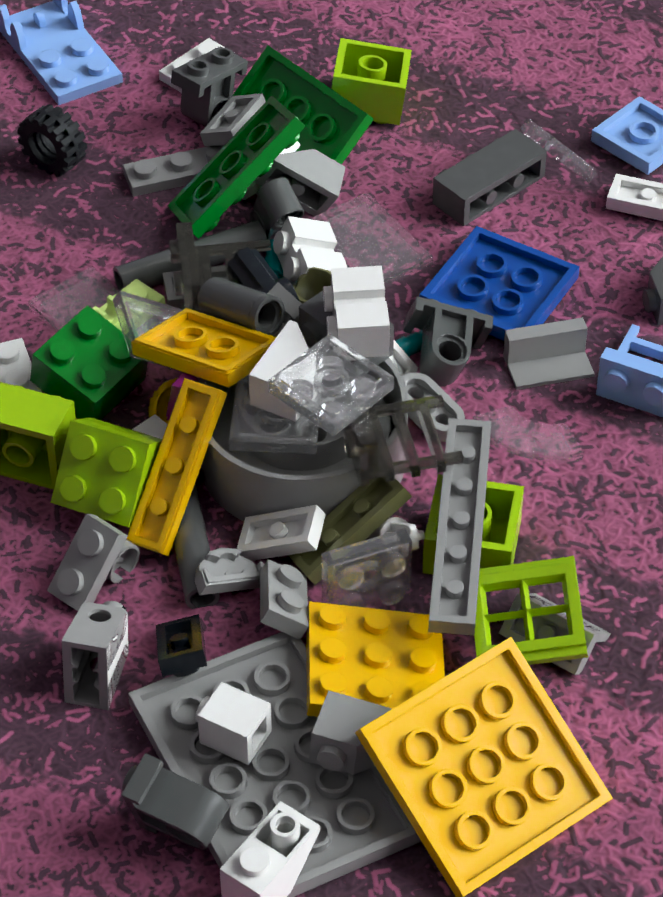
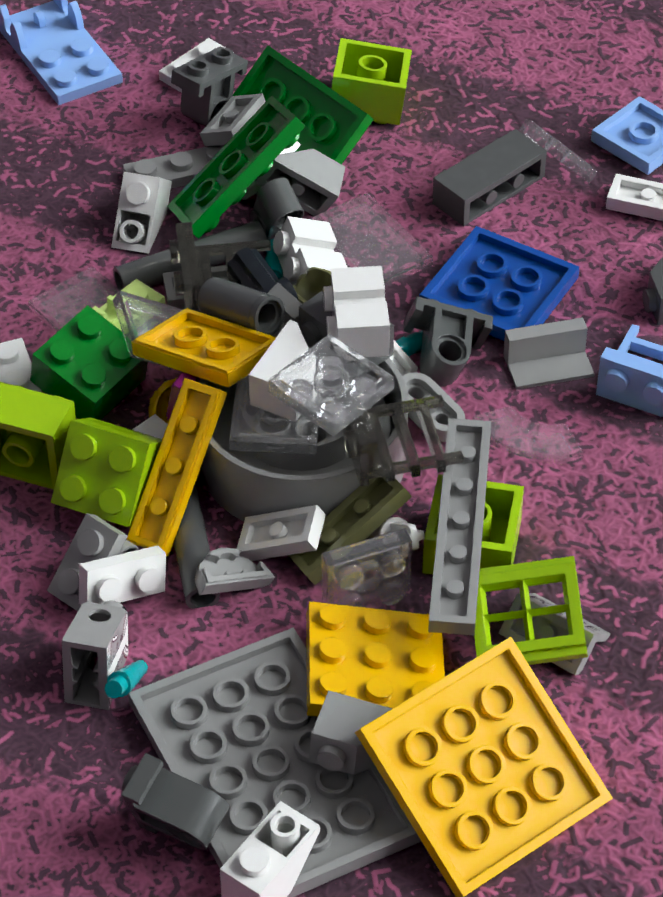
(52, 140): black tyre -> none
(123, 576): none -> white plate
(125, 679): none -> teal animal
(140, 211): none -> white slope
(181, 646): black plate -> none
(234, 722): white brick -> none
(284, 598): light grey plate -> none

